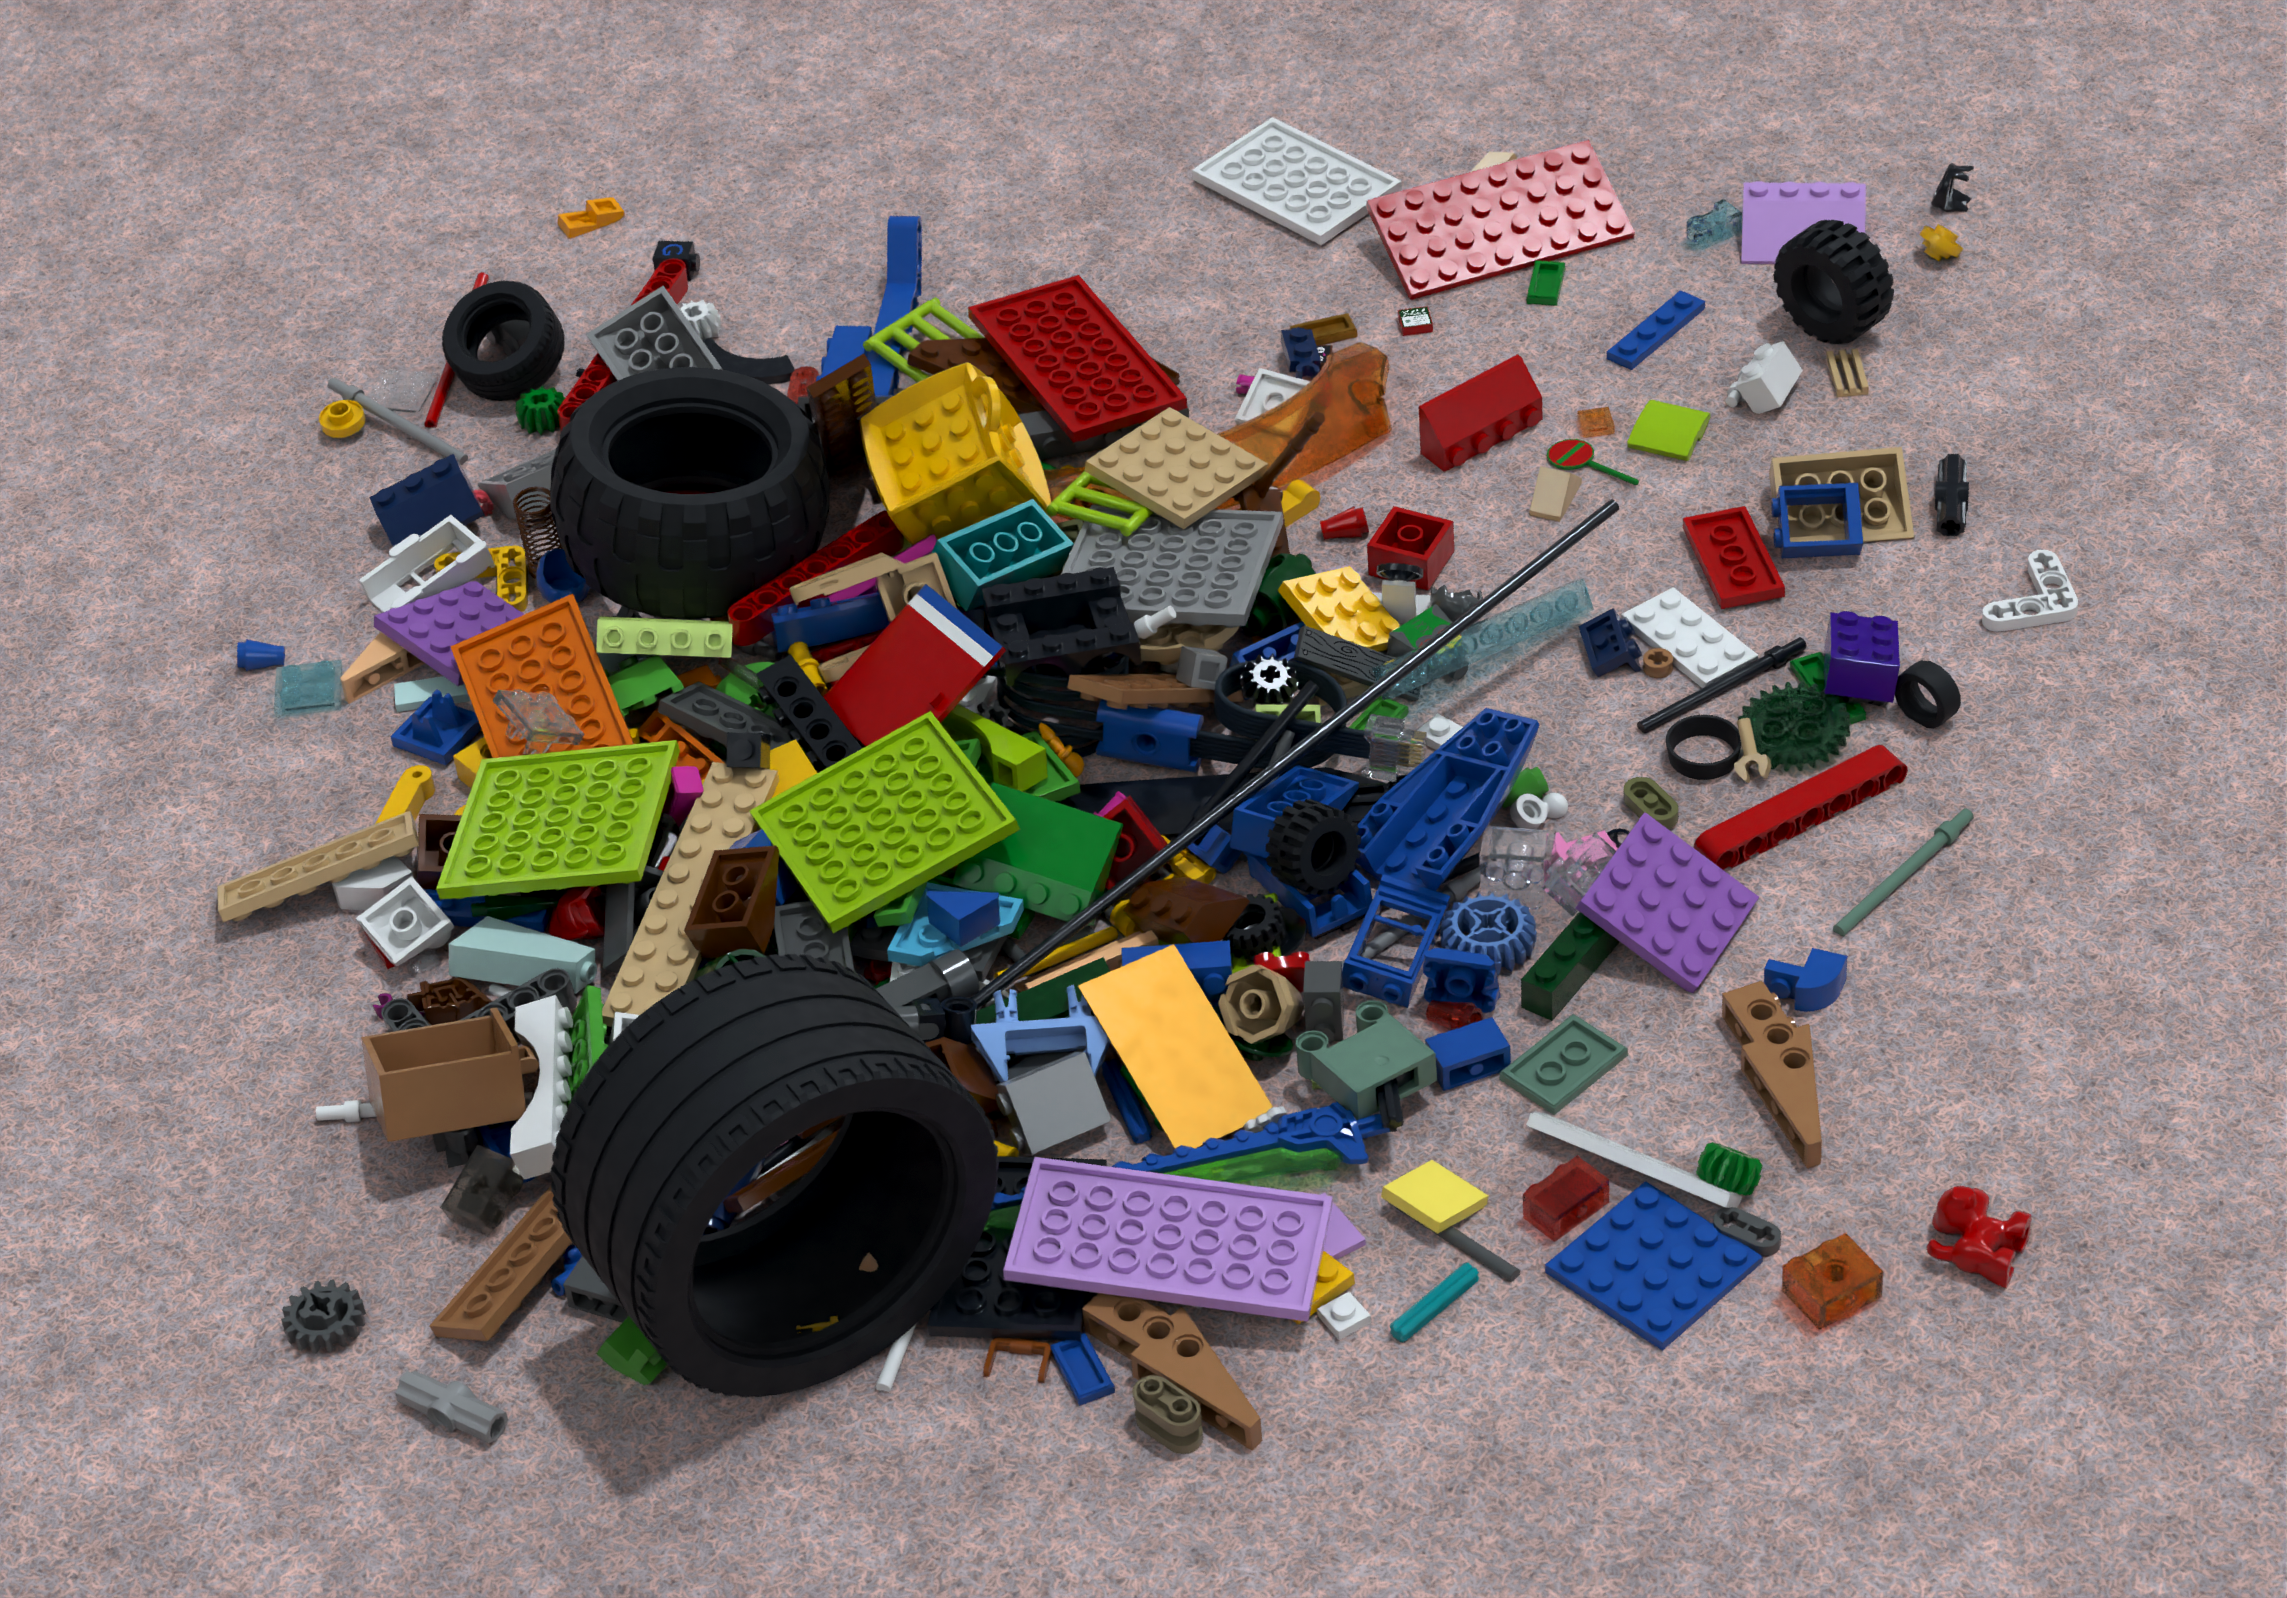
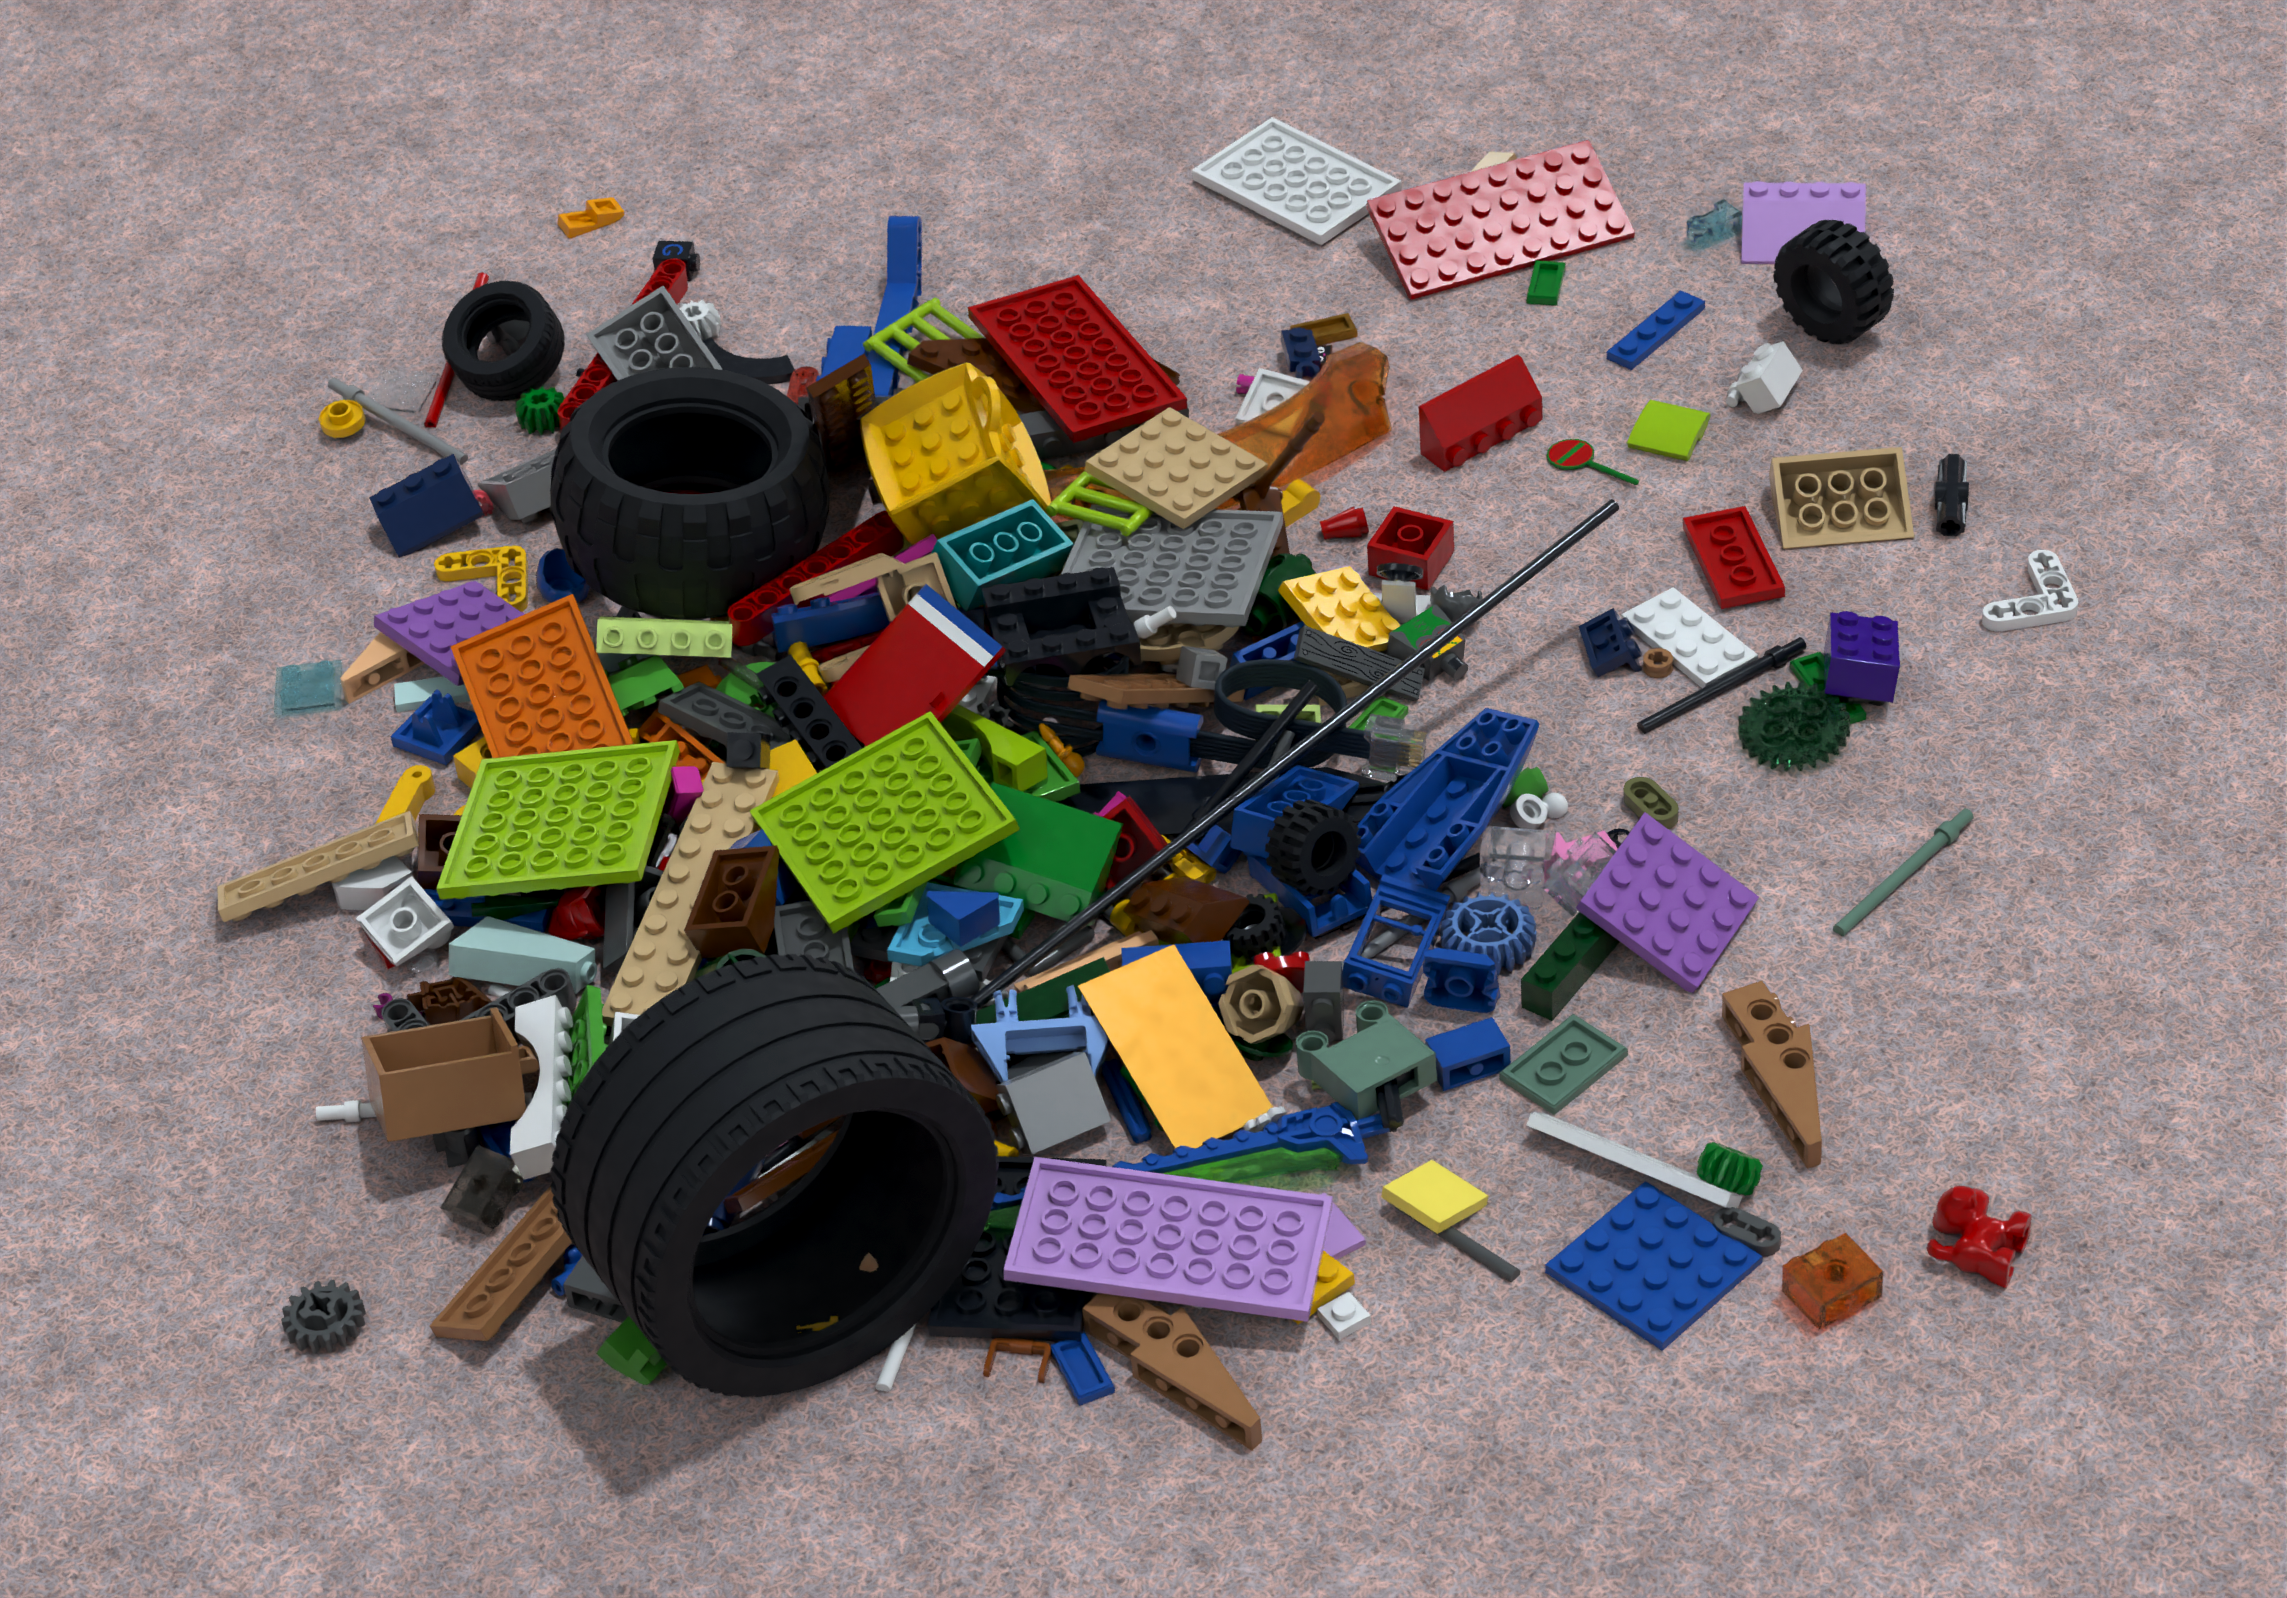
(259, 655): blue cone -> none
(416, 554): white piece -> none
(451, 1406): light grey piece -> none
(531, 516): reddish brown piece -> none
(537, 719): clear plate -> none
(1073, 949): yellow bar -> none
(1168, 1414): dark tan brick -> none
(1268, 681): black gear -> none
(1415, 321): tile -> none
(1434, 1302): teal axle -> none
(1439, 730): white plate -> none
(1453, 1014): clear red cone -> none
(1494, 635): clear light blue plate -> none
(1553, 493): tan slope -> none
(1565, 1198): clear red brick -> none
(1596, 422): clear orange tile -> none
(1698, 726): black tyre -> none
(1750, 754): tan bar -> none
(1801, 807): red beam -> none
(1811, 986): blue brick -> none
(1813, 495): blue window -> none
(1844, 359): tan tile -> none
(1940, 242): yellow plate -> none
(1940, 686): black tyre -> none
(1946, 196): black piece -> none

